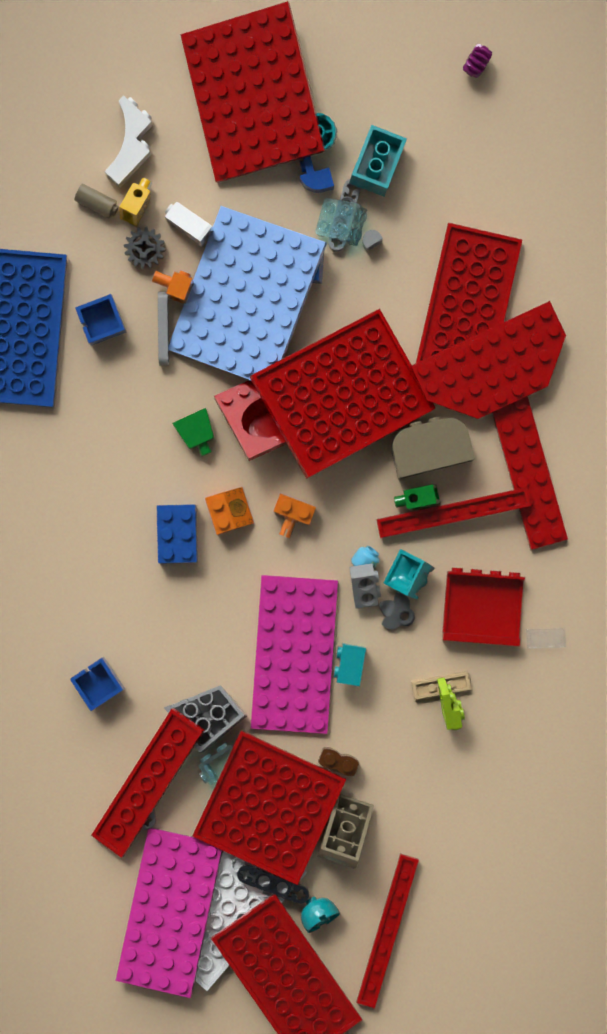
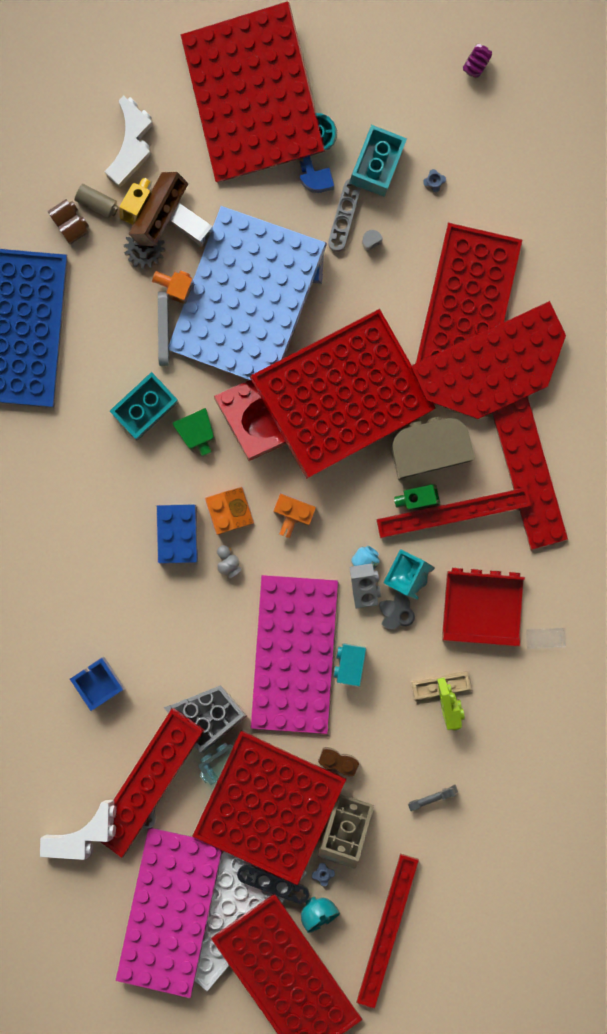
(68, 221): none -> reddish brown brick
(78, 844): none -> white arch
(101, 319): blue piece -> none
(144, 406): none -> teal brick
(158, 208): none -> reddish brown brick
(230, 564): none -> light grey animal
(323, 869): none -> sand blue plate
(341, 220): clear light blue bracket -> none
(433, 174): none -> sand blue plate
(444, 794): none -> dark grey bar

